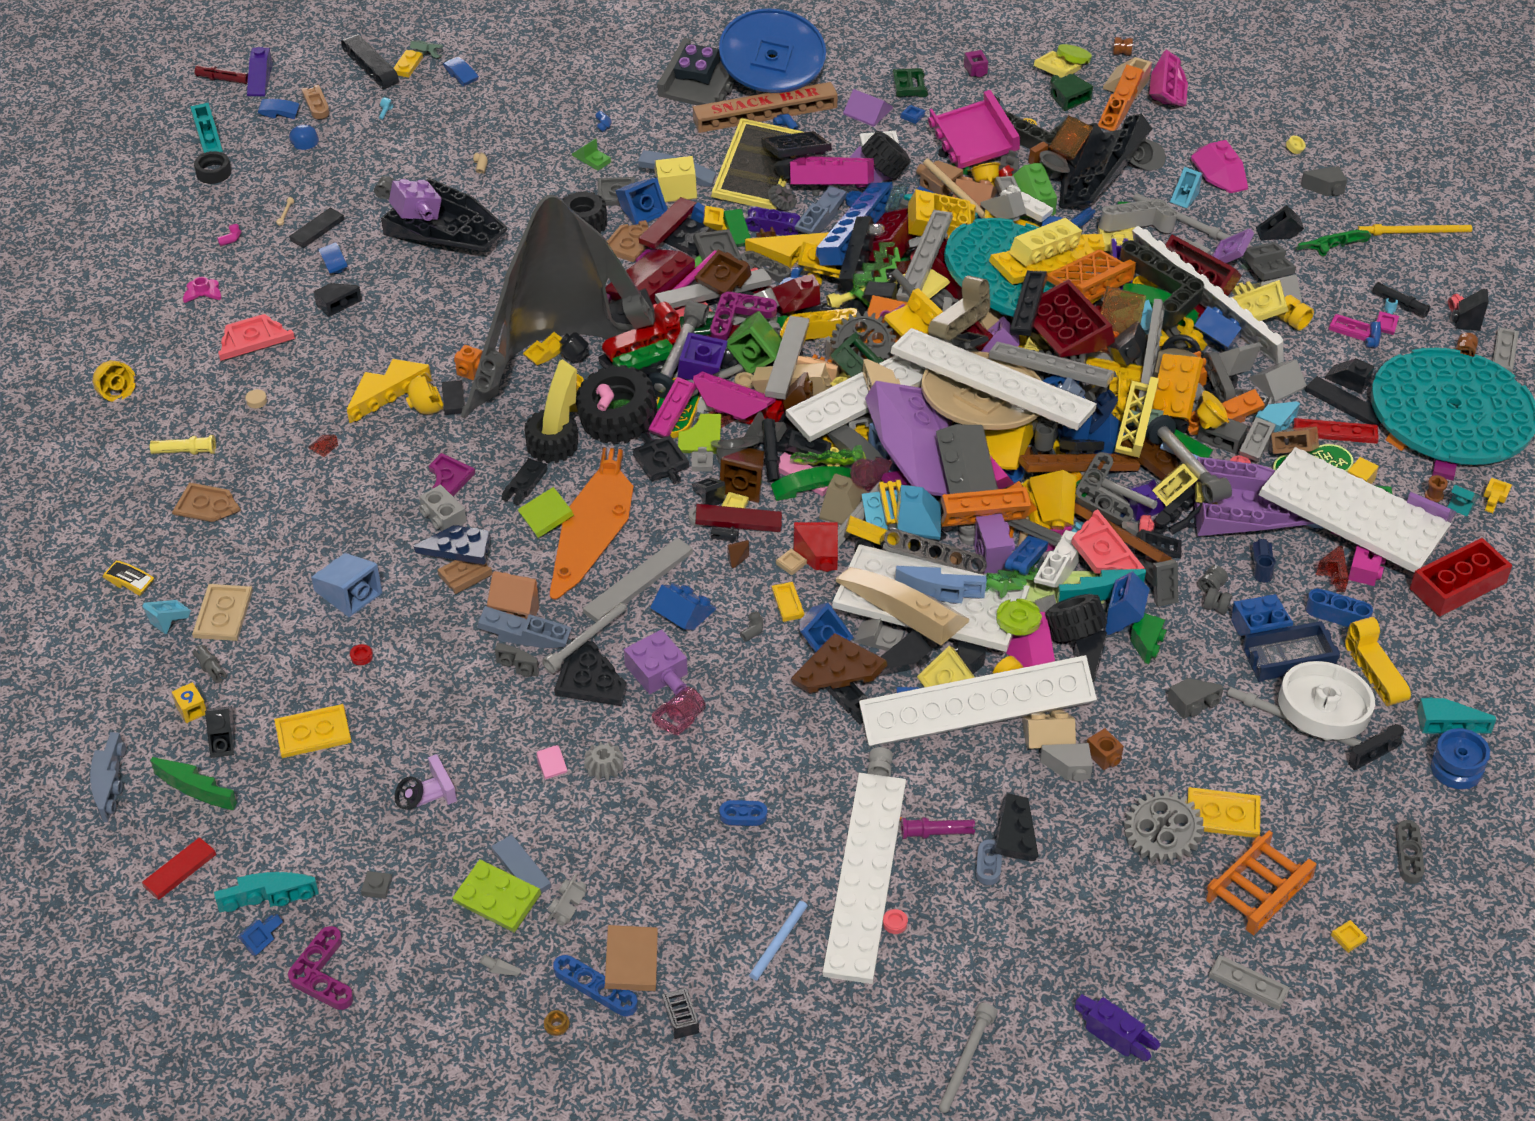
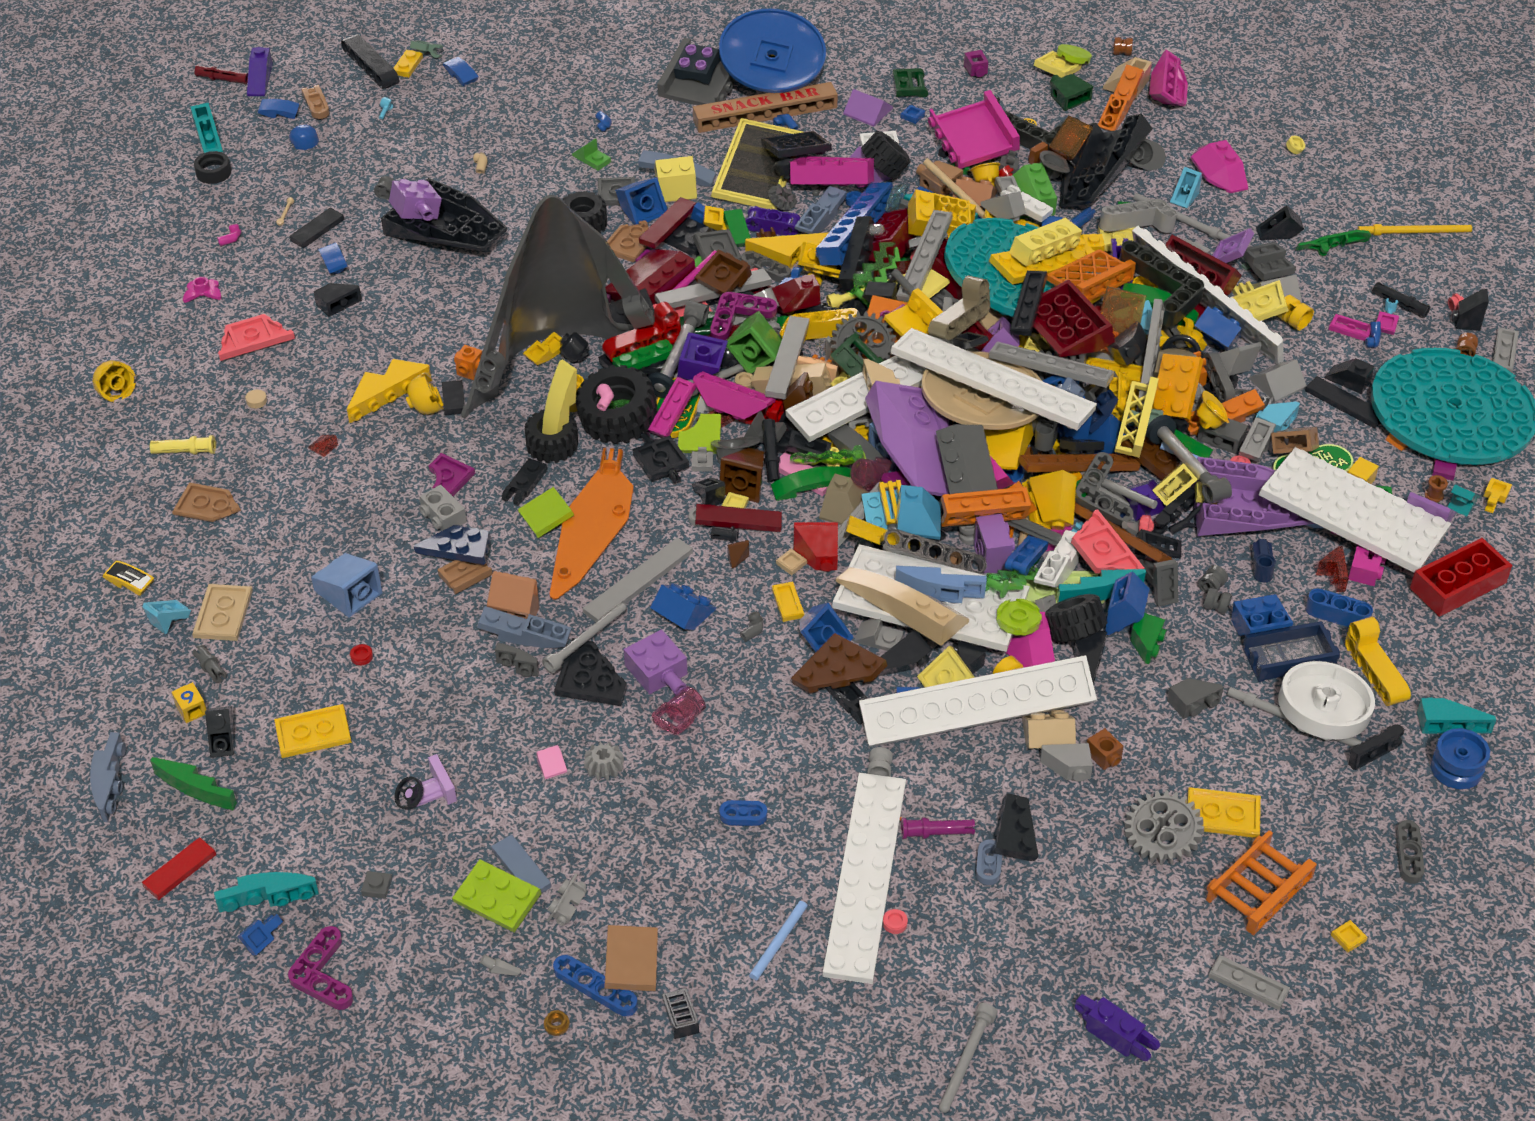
(1325, 181): dark grey slope -> none
(1341, 430): red tile -> none

